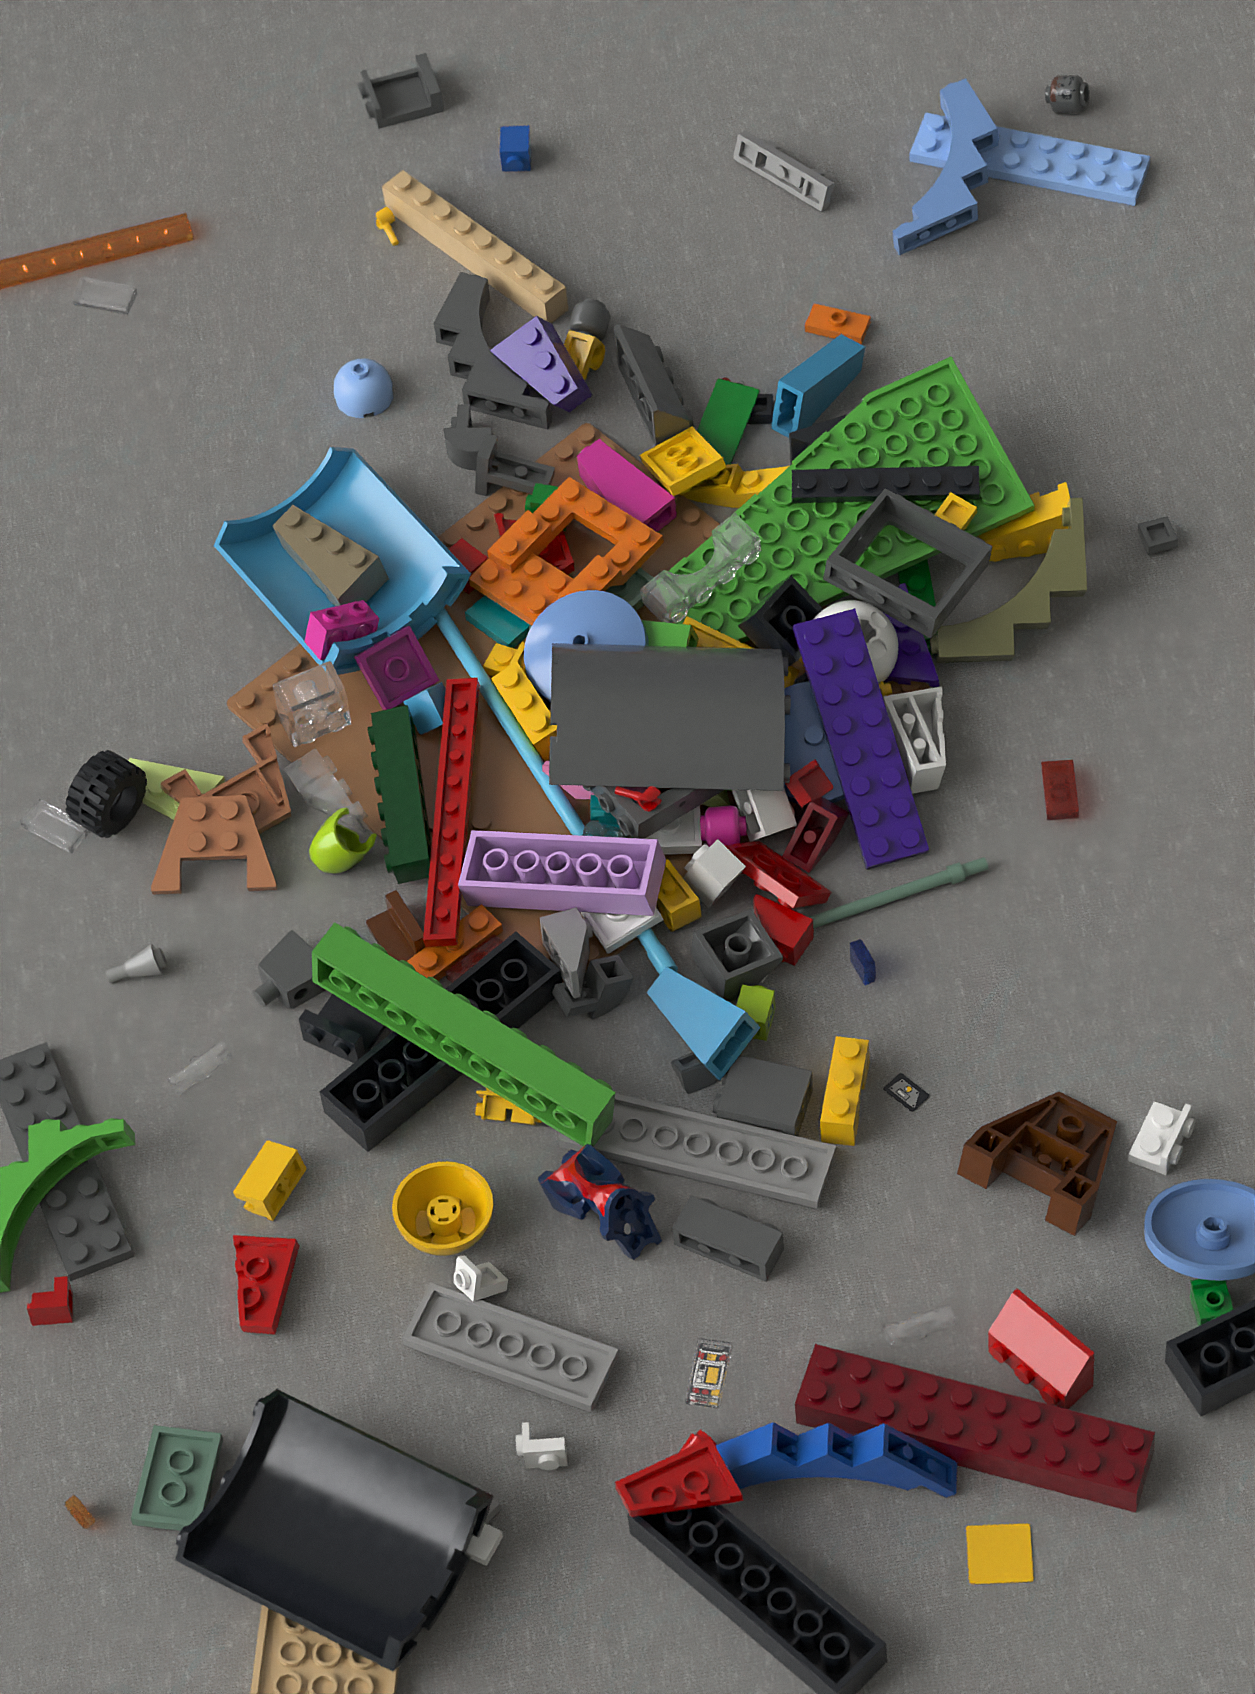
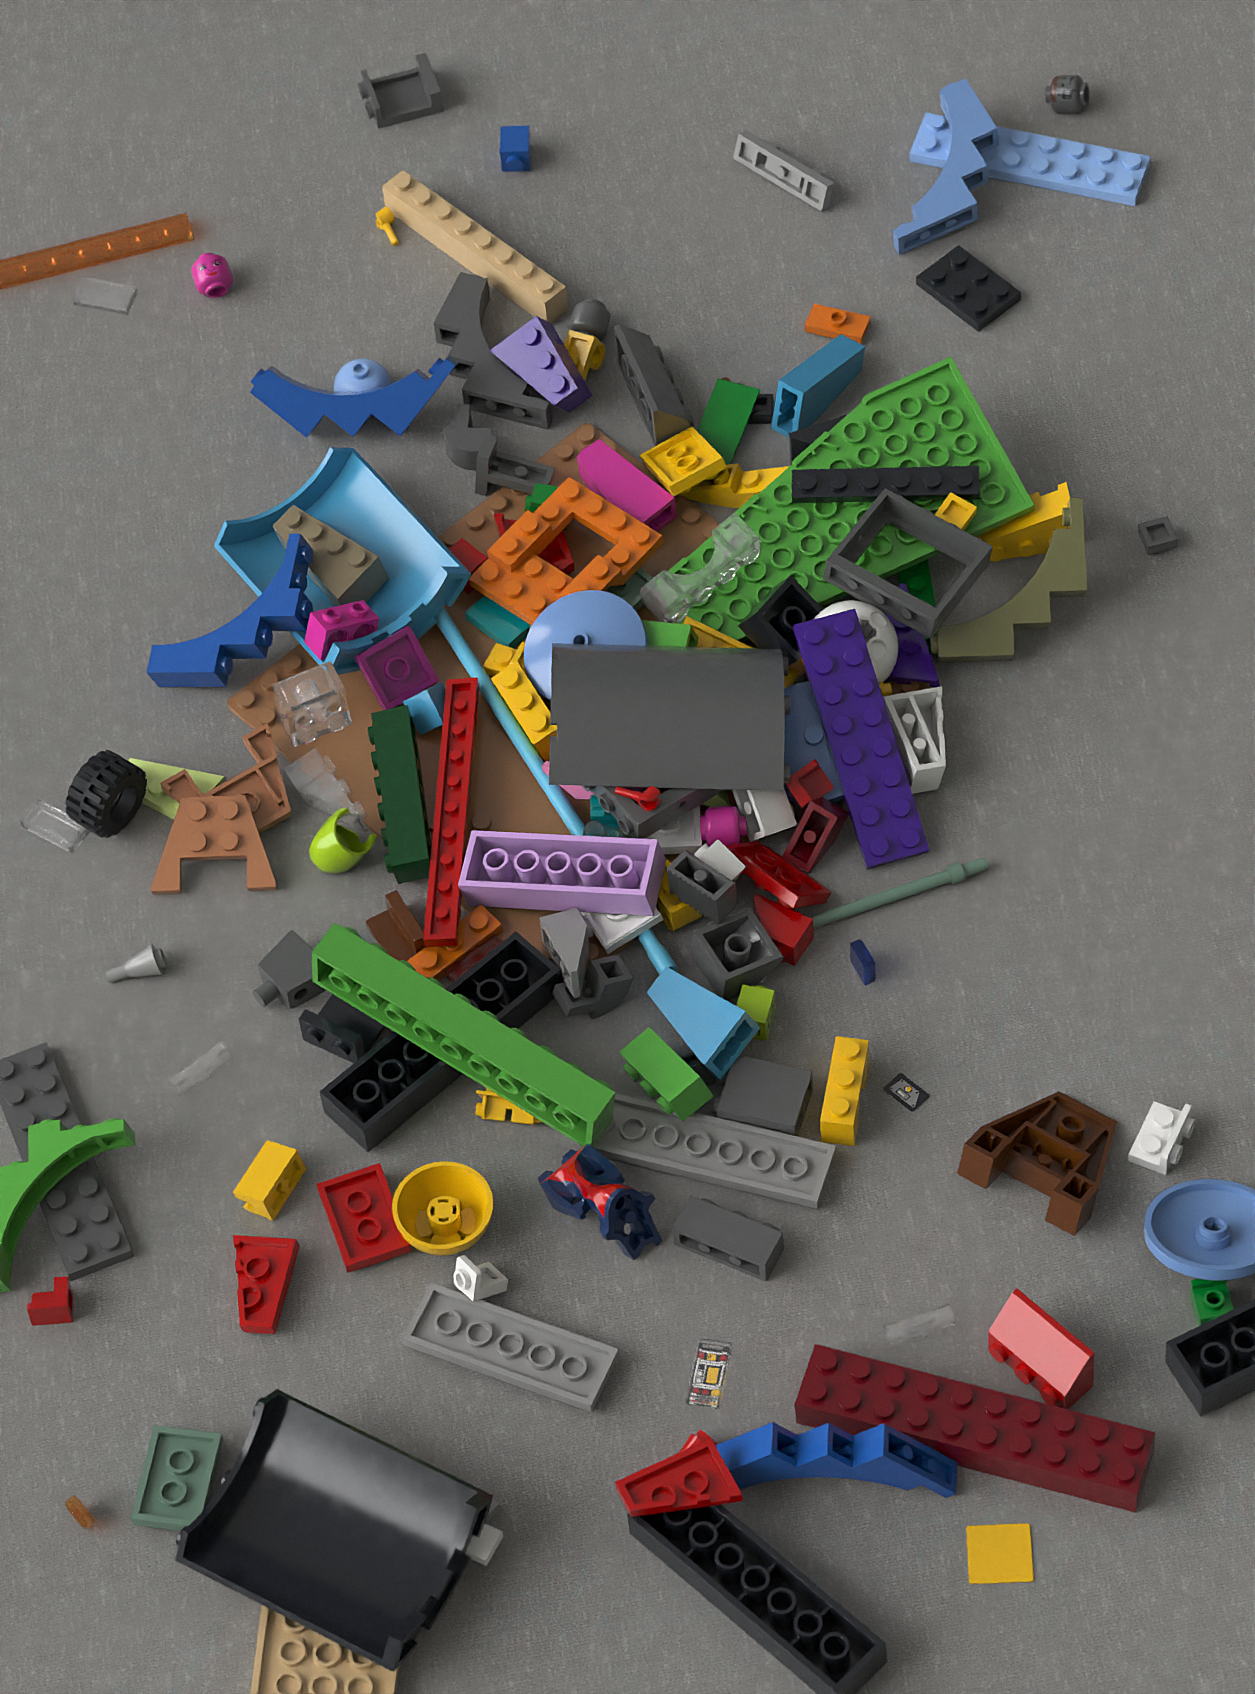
(209, 658): none -> blue arch
(212, 275): none -> dark pink head
(362, 1217): none -> red plate
(392, 404): none -> blue arch
(541, 1453): white bracket -> none
(664, 1075): none -> bright green brick
(701, 887): none -> dark grey brick
(968, 288): none -> black plate
(1059, 789): clear red plate -> none

